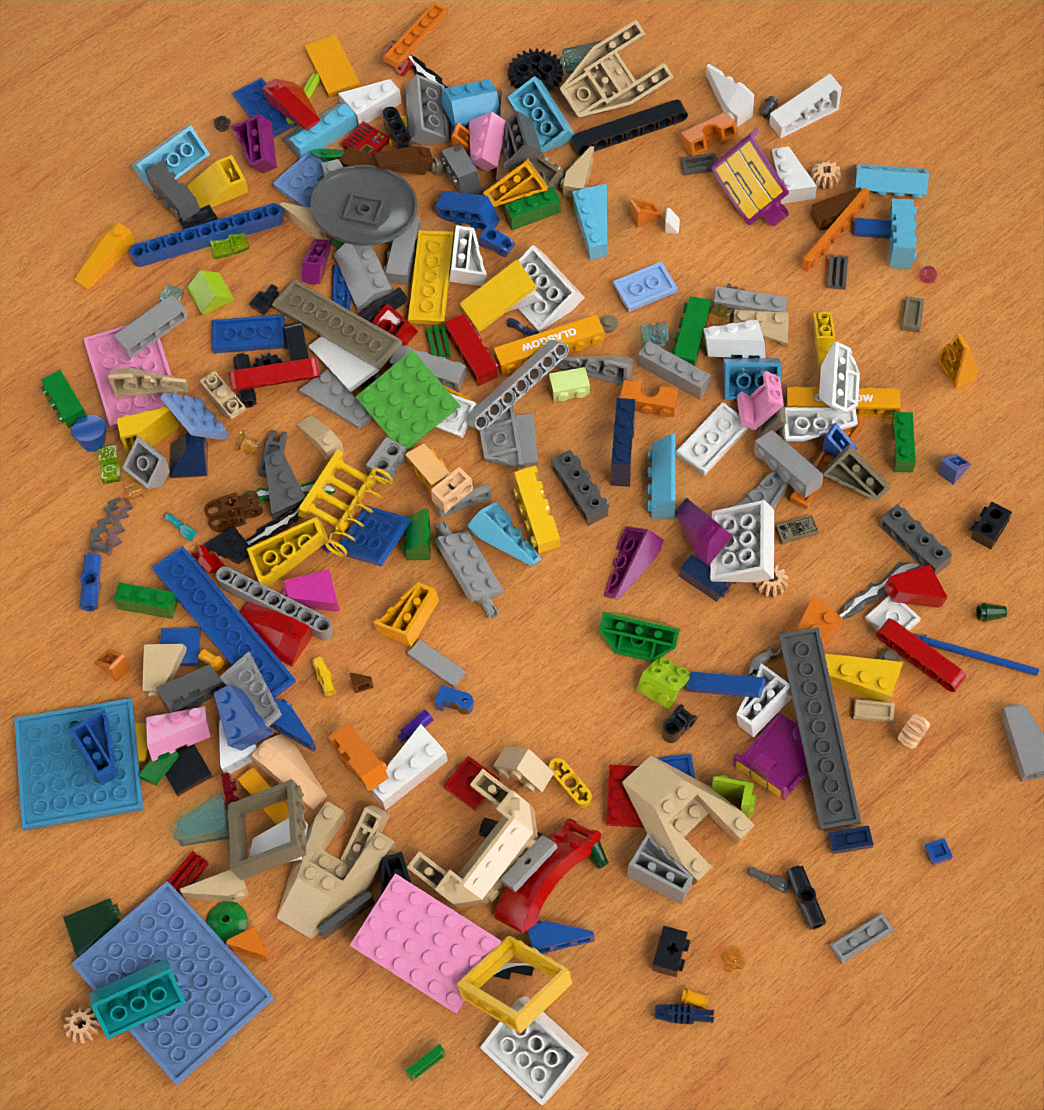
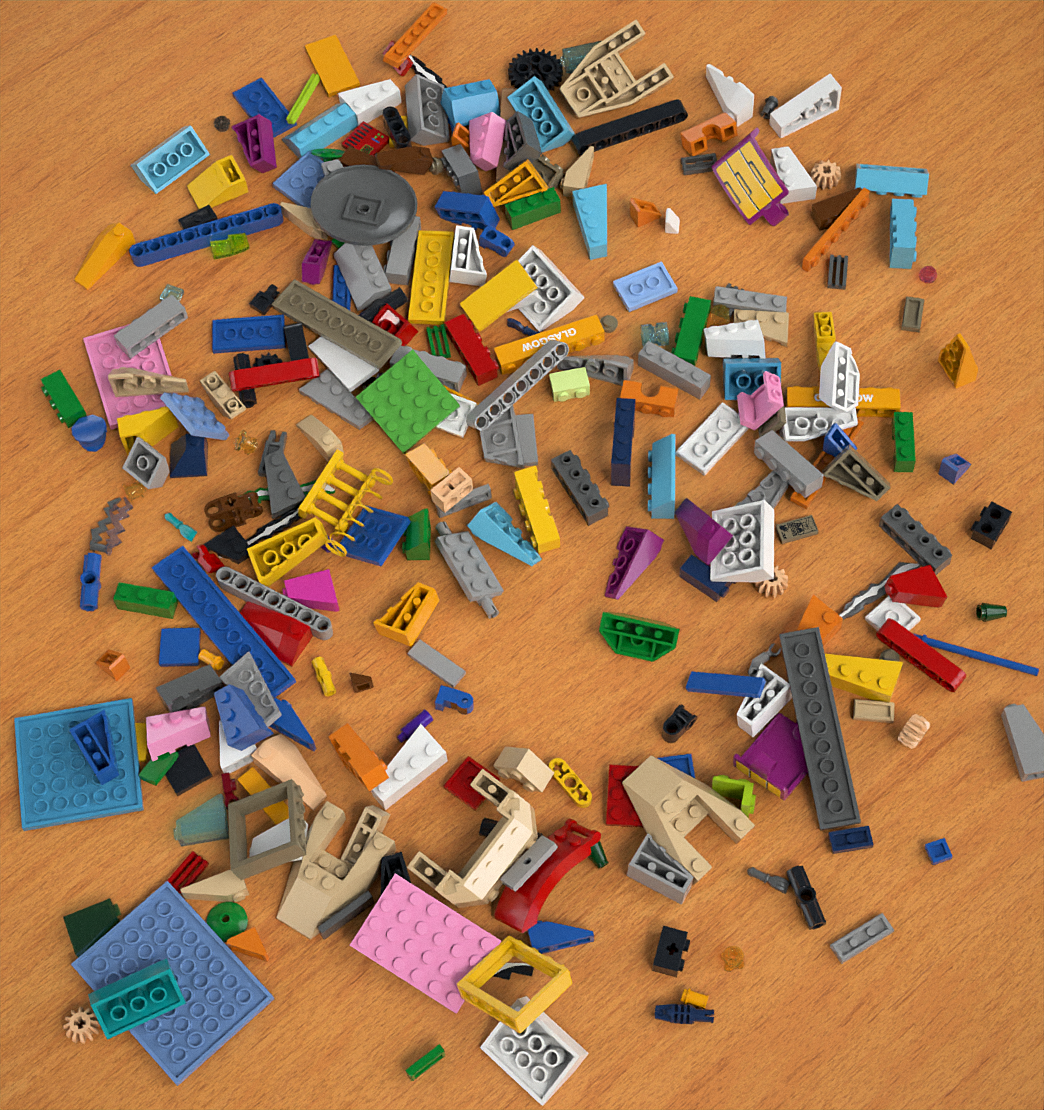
(109, 464): clear neon green slope -> none
(160, 665): tan slope -> none
(171, 192): dark grey wedge -> none
(209, 291): lime slope -> none
(291, 101): red wedge -> none
(382, 458): light grey brick -> none
(663, 681): lime bracket -> none
(872, 228): blue tile -> none

